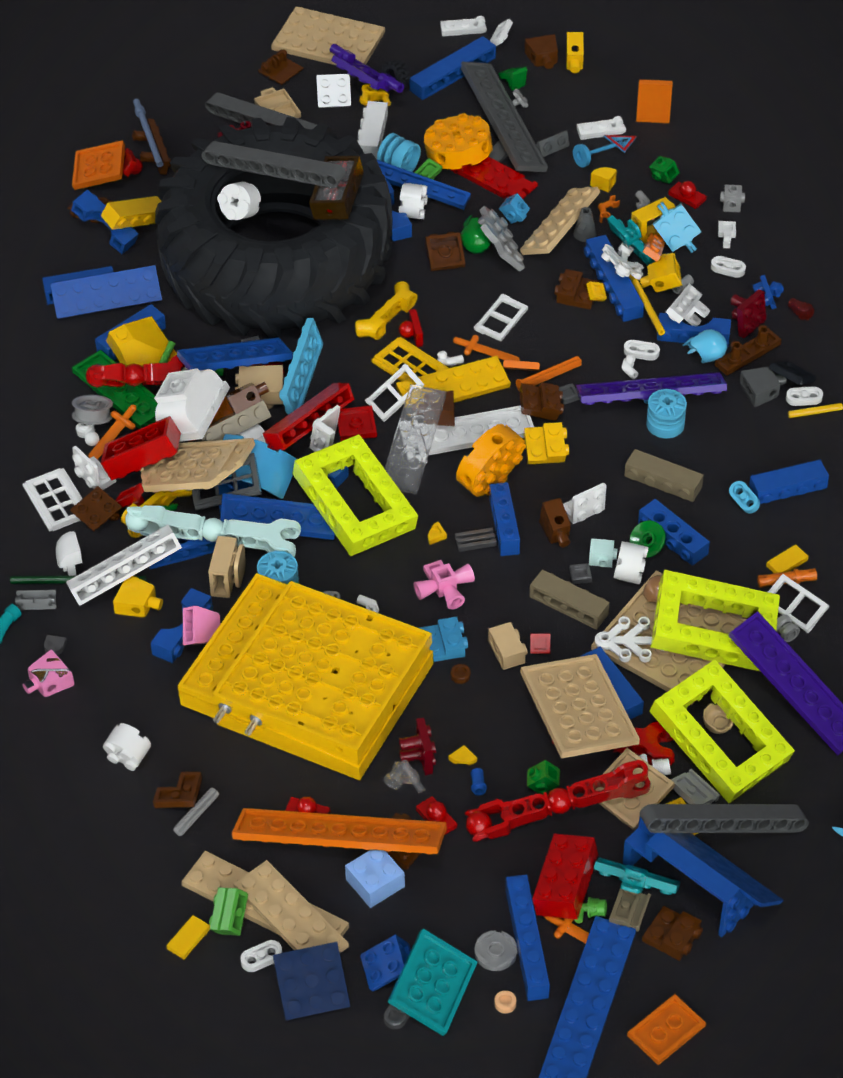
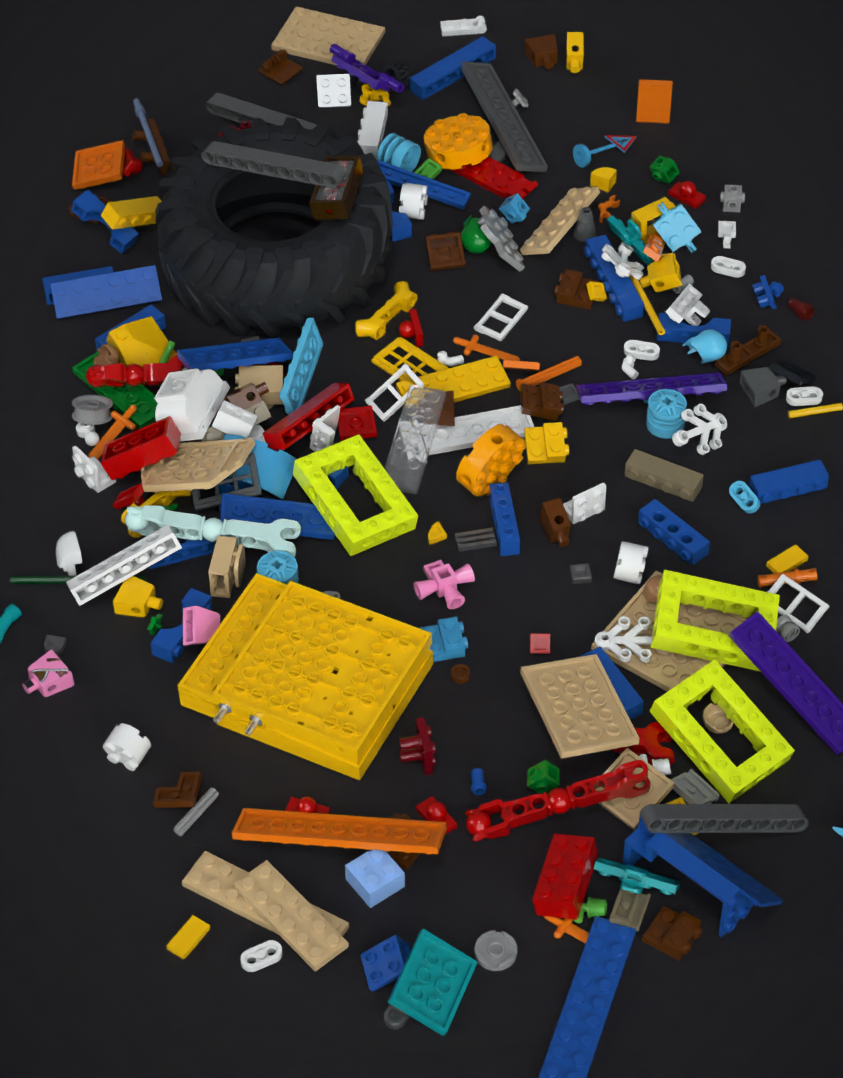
(35, 599): dark grey hinge -> none
(37, 499): white piece -> none
(96, 509): reddish brown hinge -> none
(107, 355): none -> medium nougat hair
(155, 624): none -> green piece
(228, 911): bright green brick -> none
(234, 420): none -> white panel
(239, 200): white brick -> none
(278, 101): tan piece -> none
(311, 981): dark blue plate -> none
(369, 603): white arm -> none
(403, 773): clear piece -> none
(463, 756): yellow tile -> none
(501, 32): white plate -> none
(505, 1001): light nougat tile -> none
(507, 645): tan brick -> none
(515, 76): green slope -> none
(527, 938): blue brick -> none
(553, 143): dark grey hinge -> none
(569, 599): dark tan brick -> none
(600, 128): white plate -> none
(602, 553): light aqua brick -> none
(643, 199): light grey arm -> none
(644, 532): green dish -> none
(666, 1029): orange tile -> none
(717, 423): none -> white plant
(749, 312): dark red plate -> none

